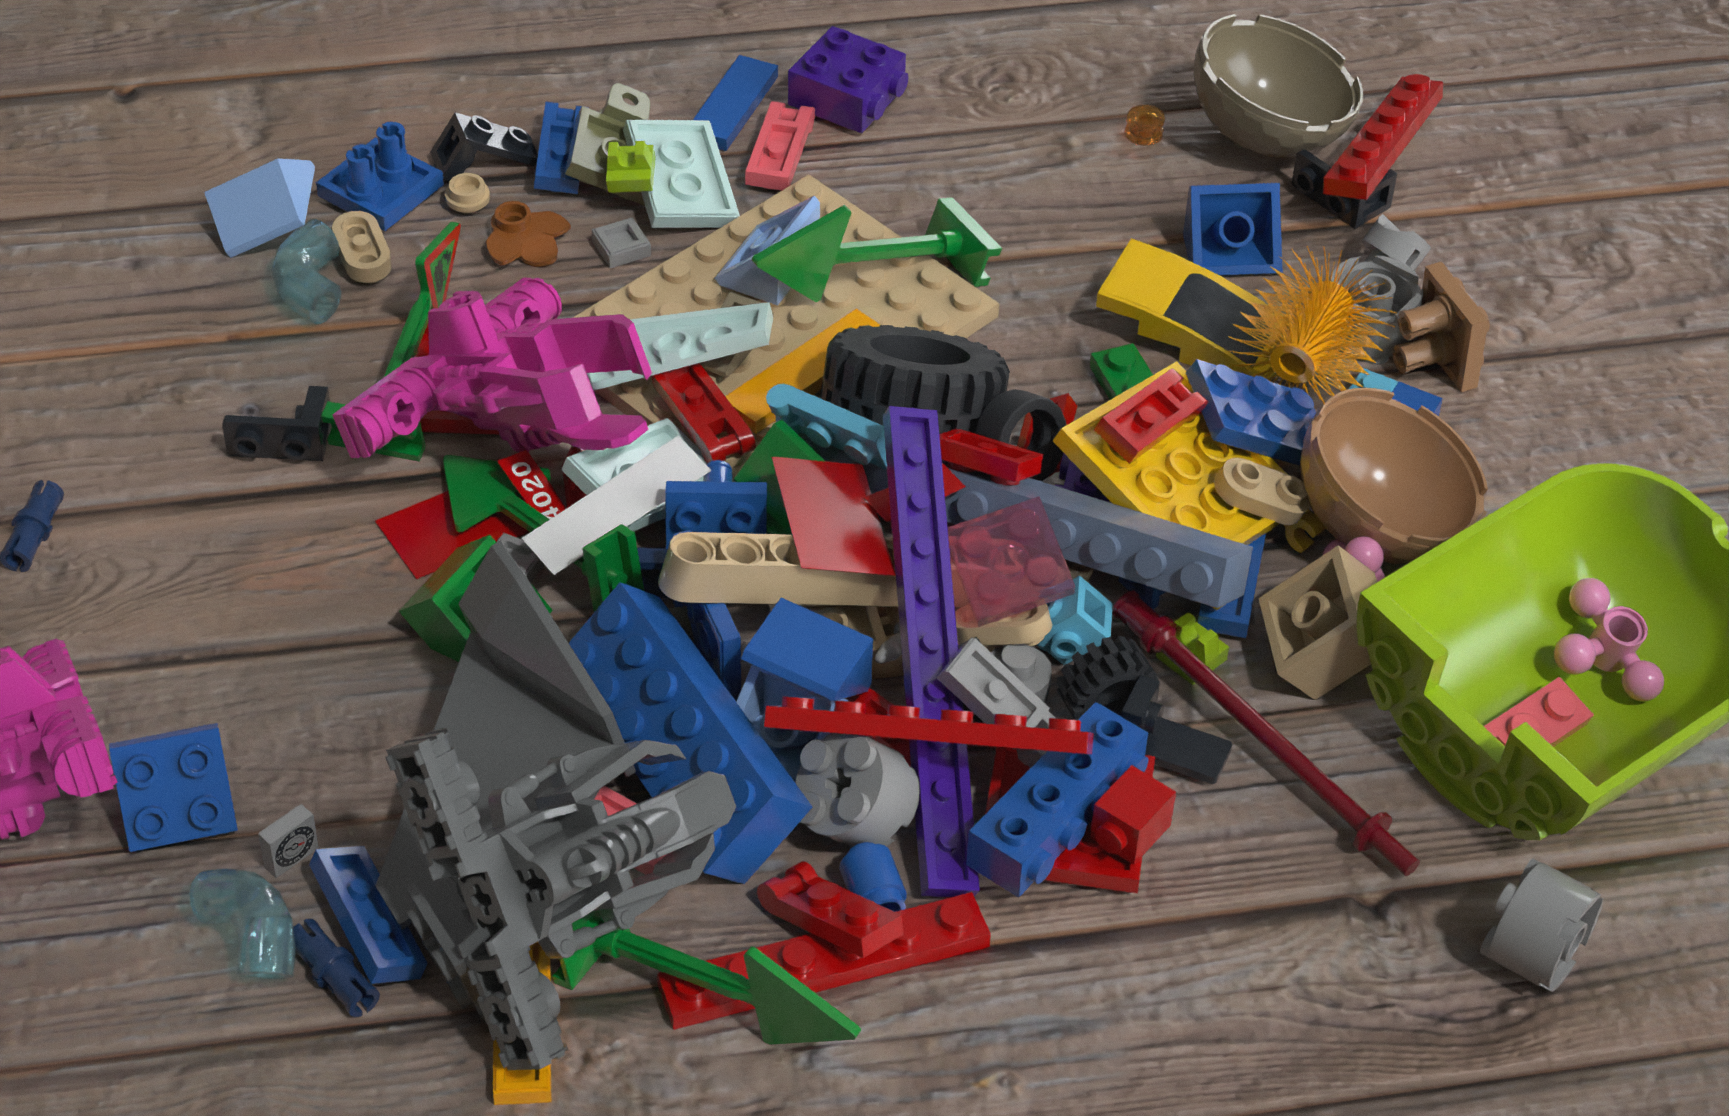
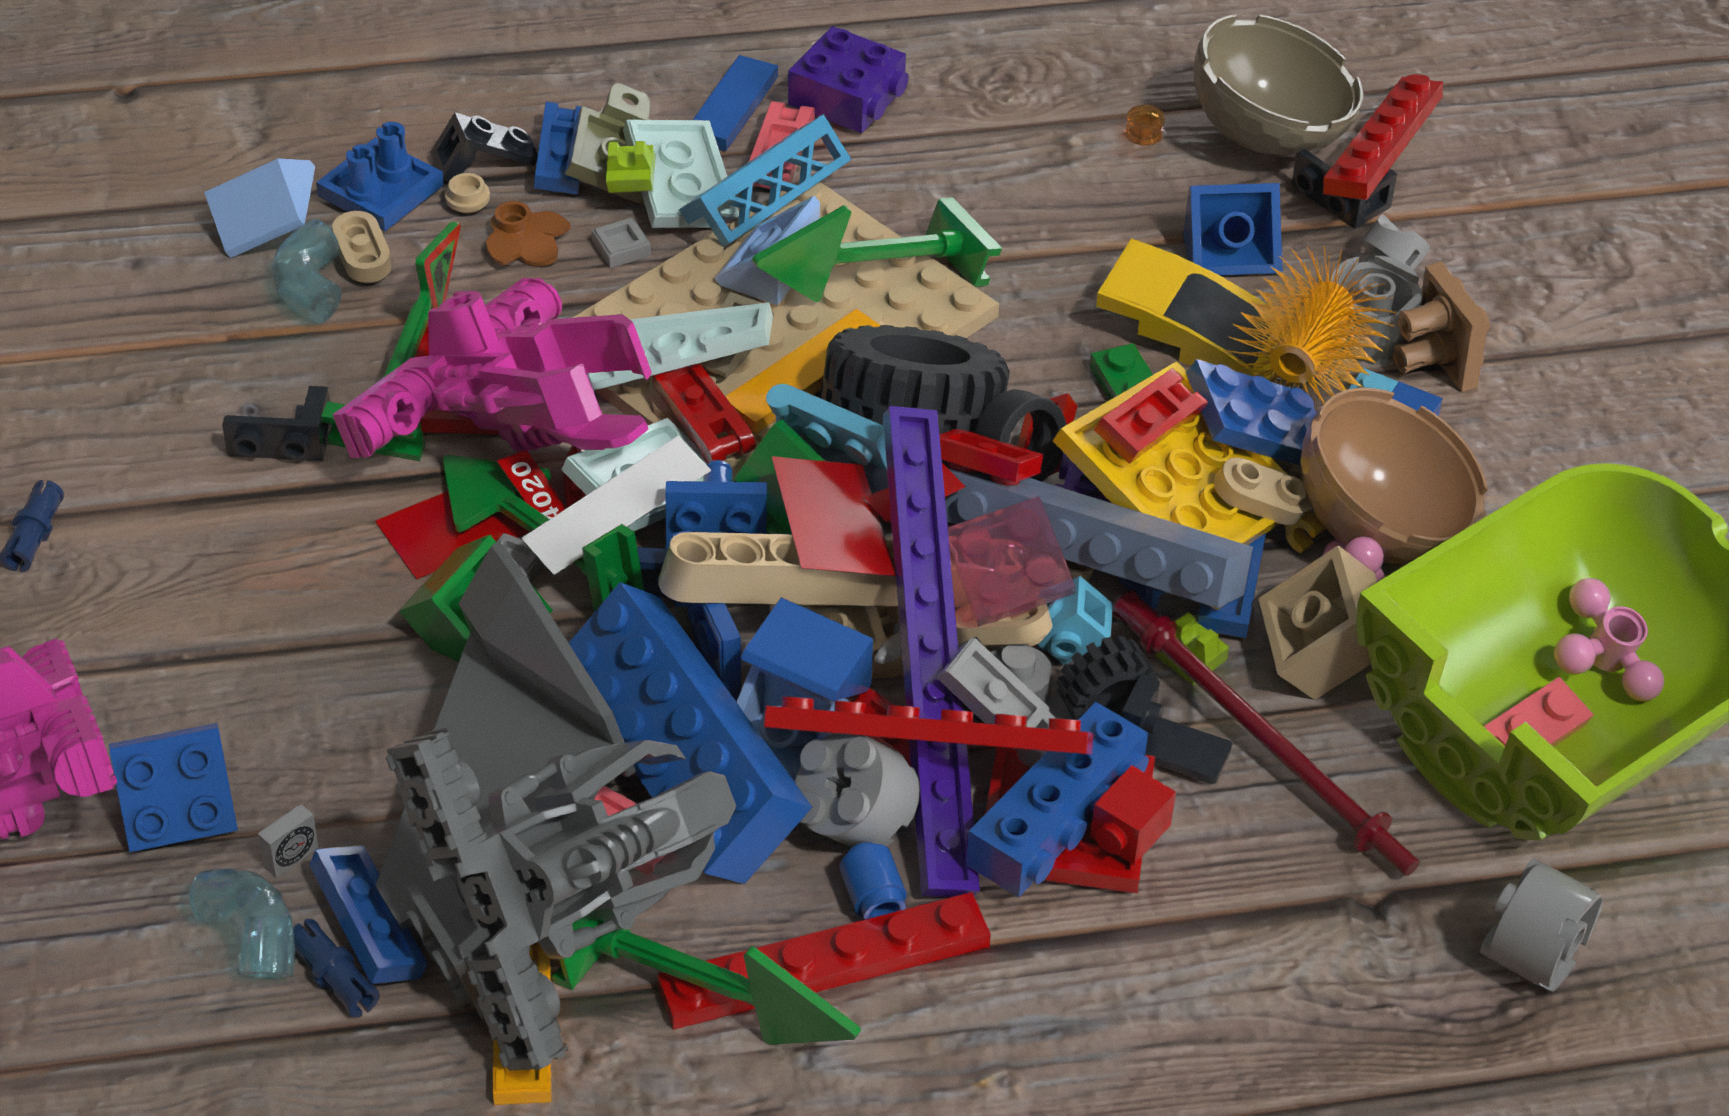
(756, 171): none -> dark azure fence
(830, 910): red plate -> none

